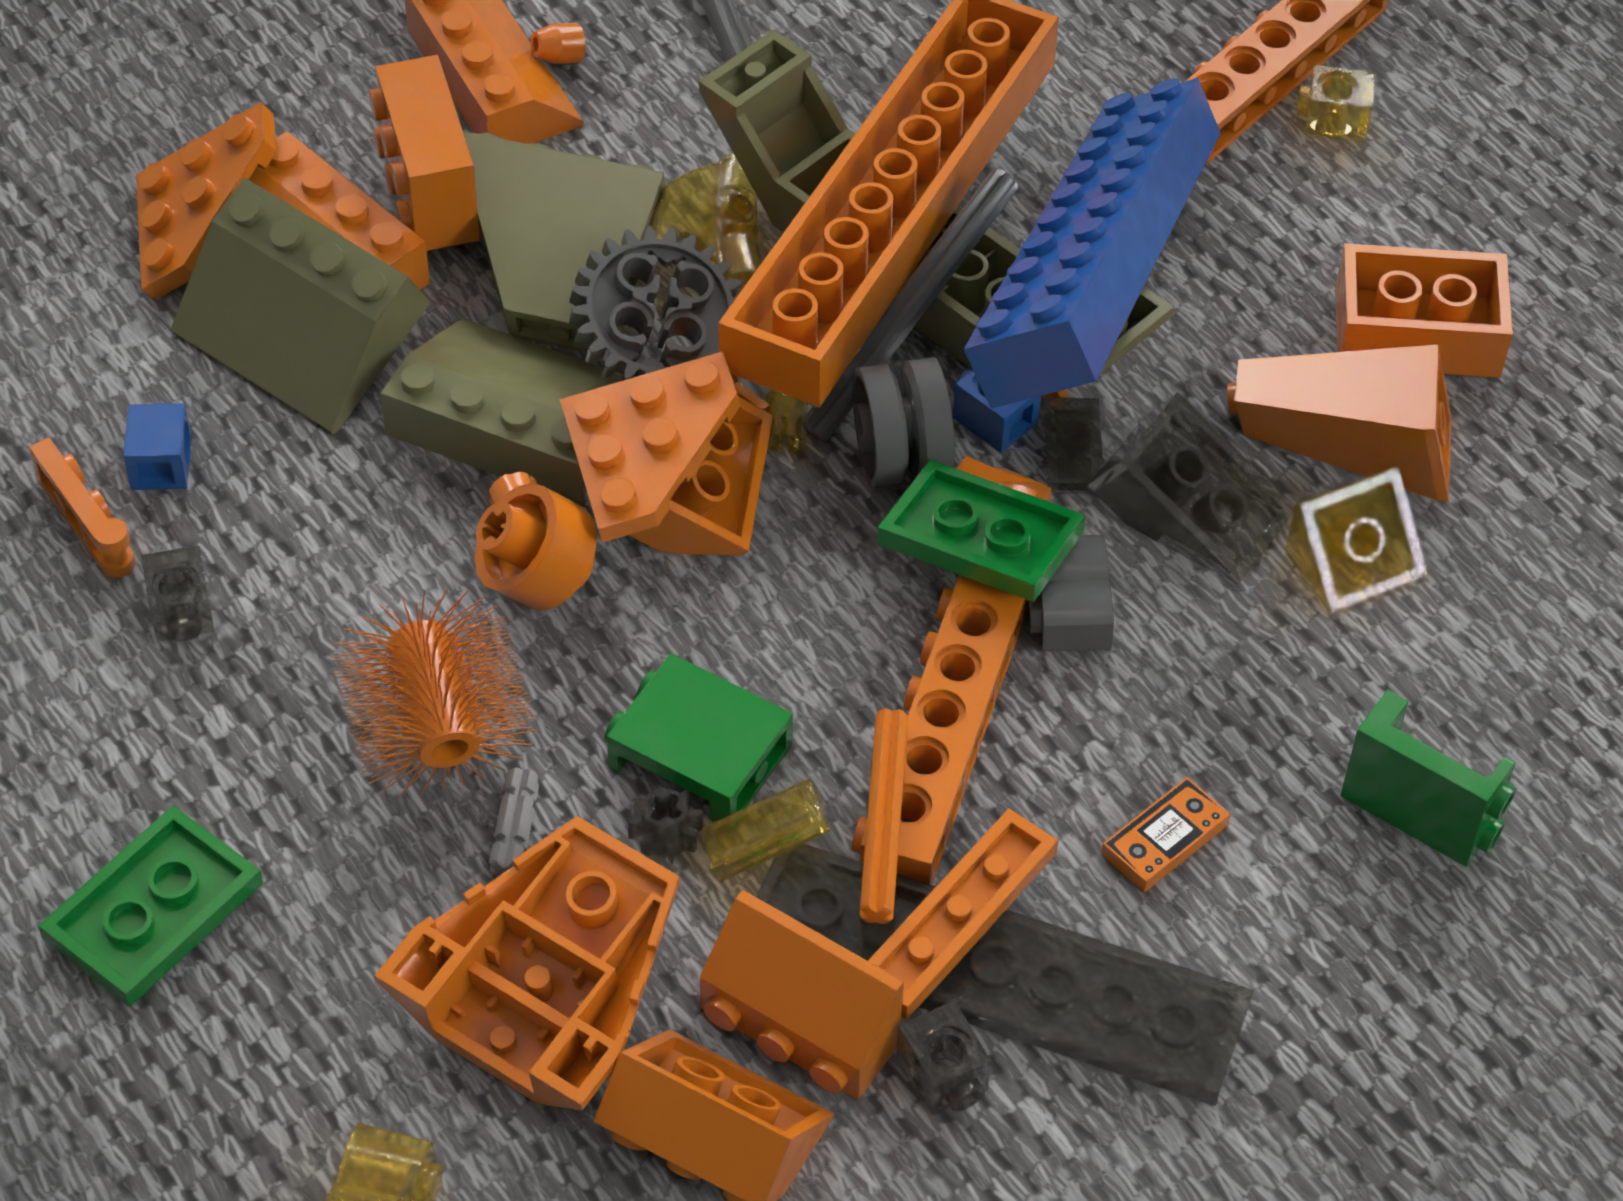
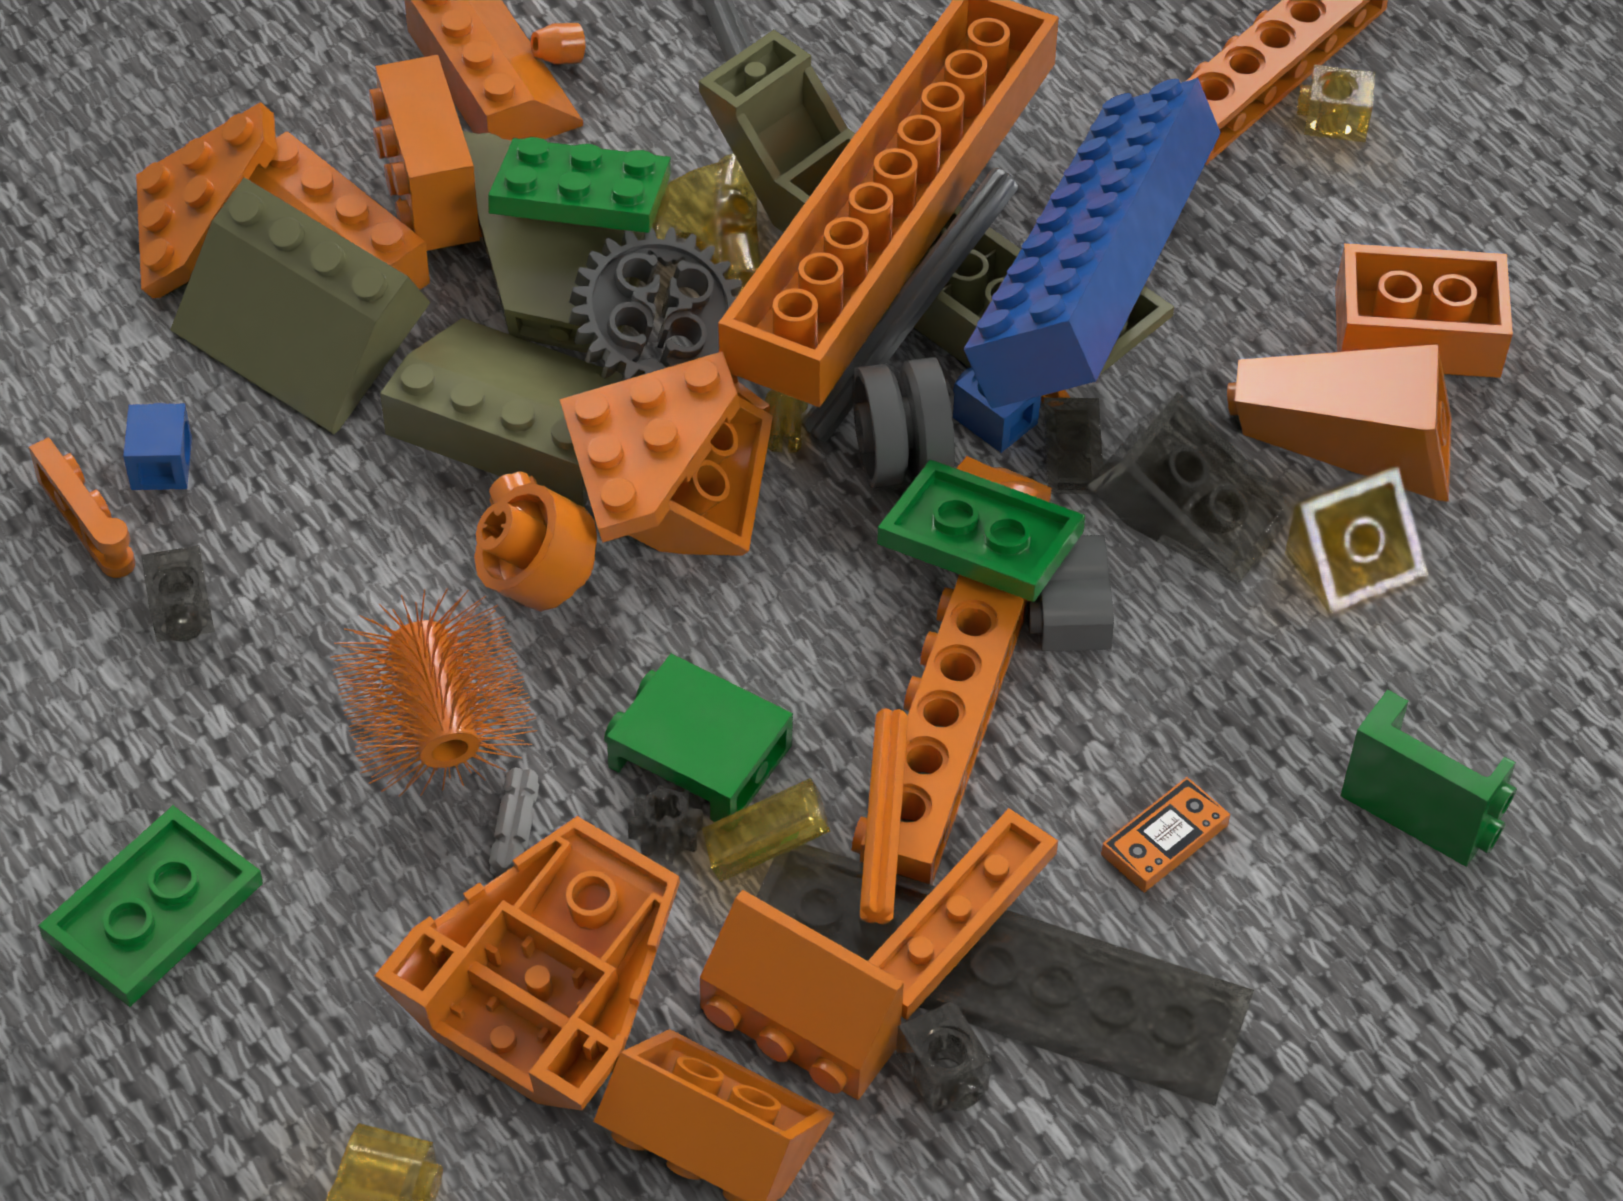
(580, 184): none -> green plate

